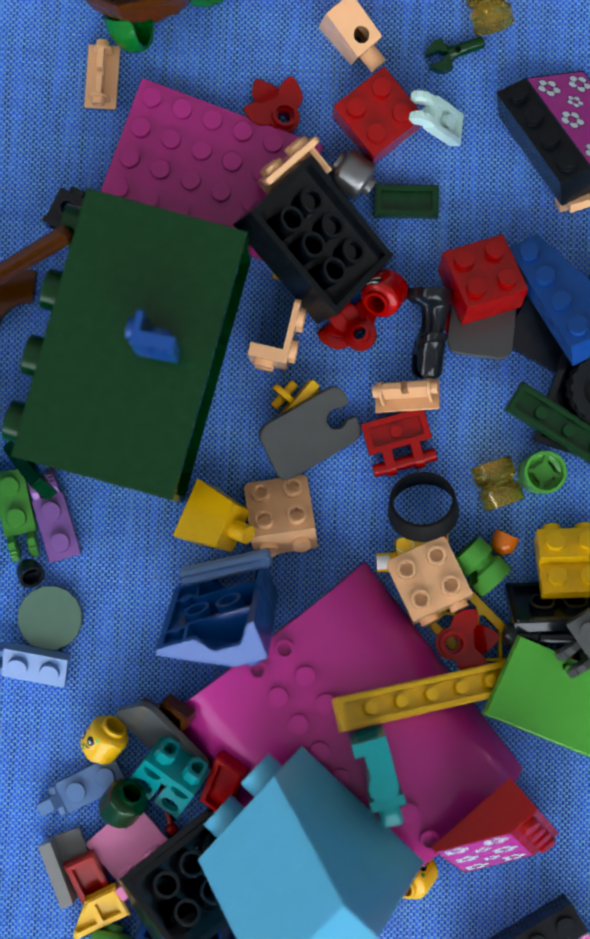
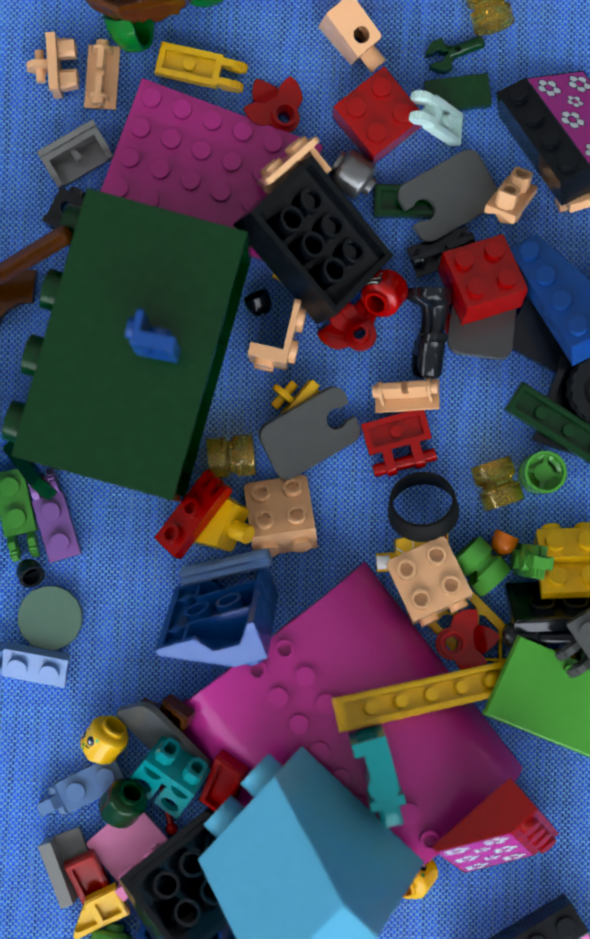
(59, 79): none -> light nougat hips
(75, 154): none -> light grey hinge
(193, 514): none -> red hinge
(198, 67): none -> yellow hinge
(231, 456): none -> clear yellow wheel
(258, 302): none -> black hinge
(427, 256): none -> black hinge
(455, 190): none -> dark grey piece
(462, 92): none -> dark green tile
(512, 196): none -> light nougat hips
(530, 561): none -> bright green hinge

